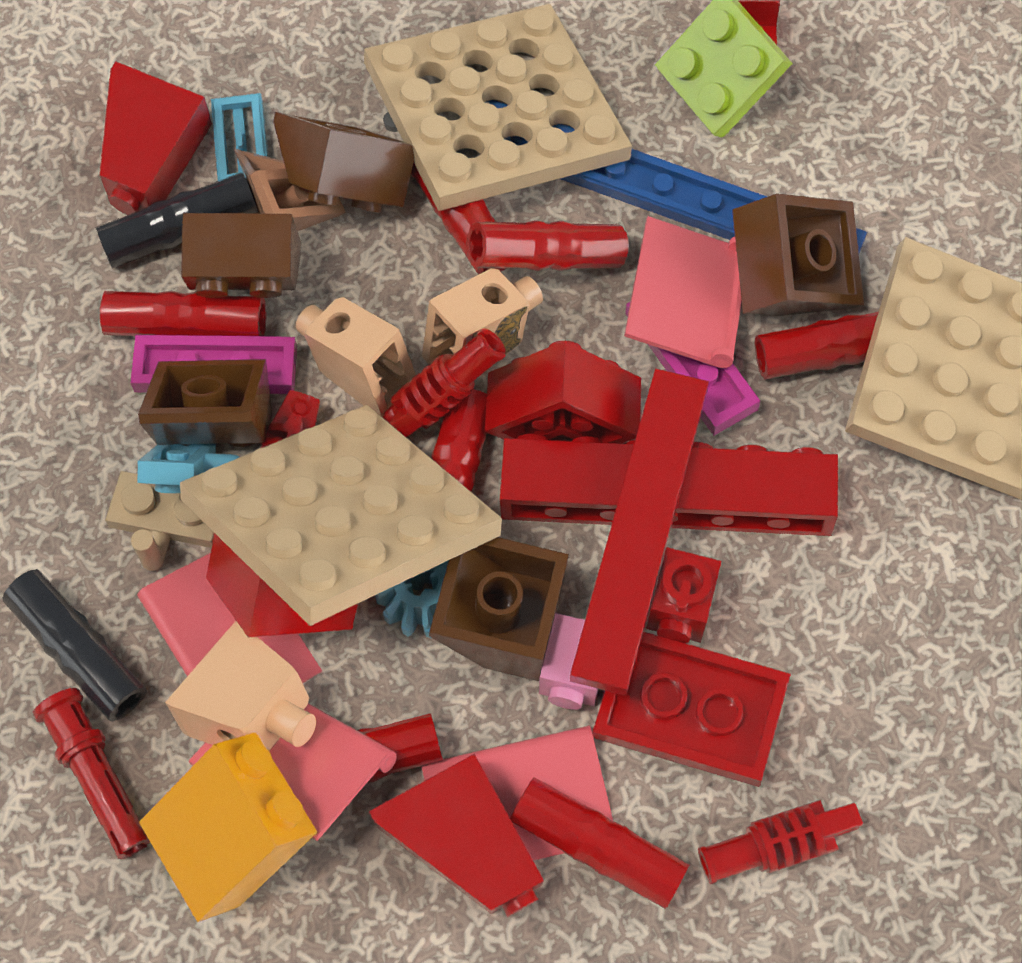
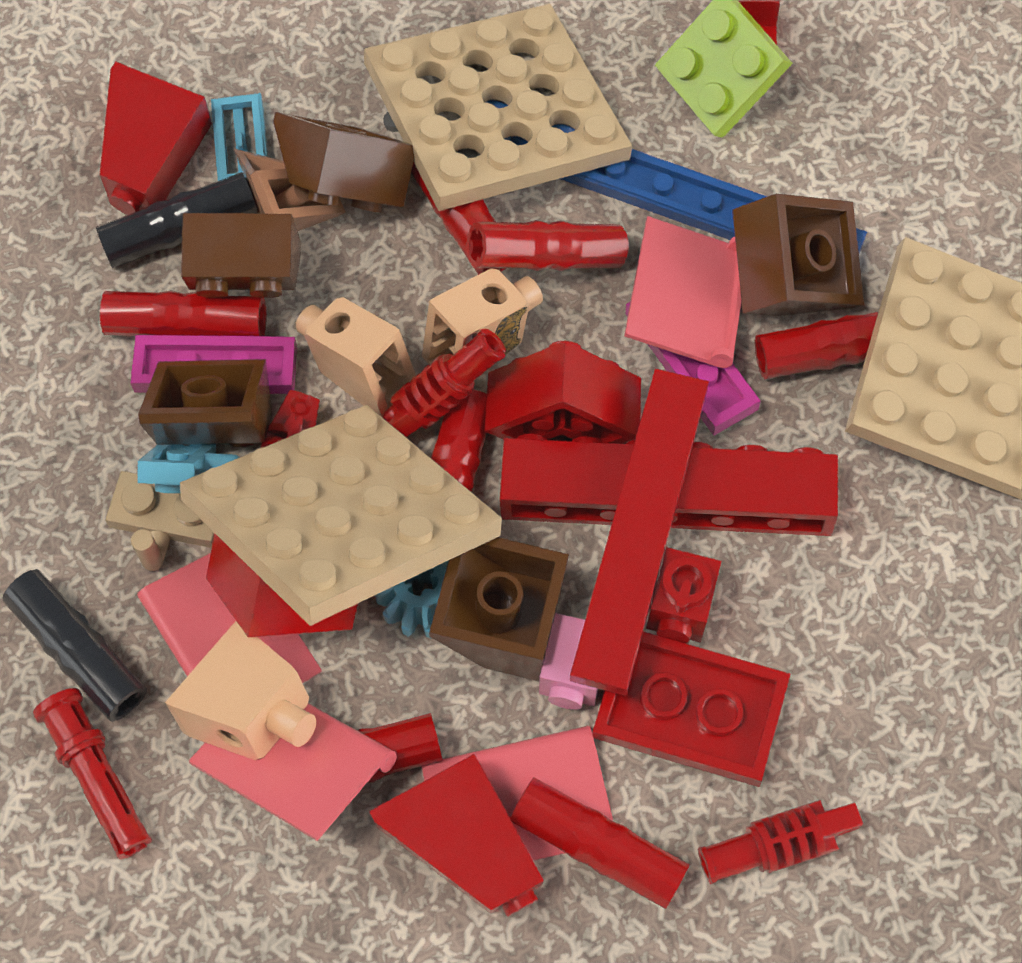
(227, 826): light orange brick -> none

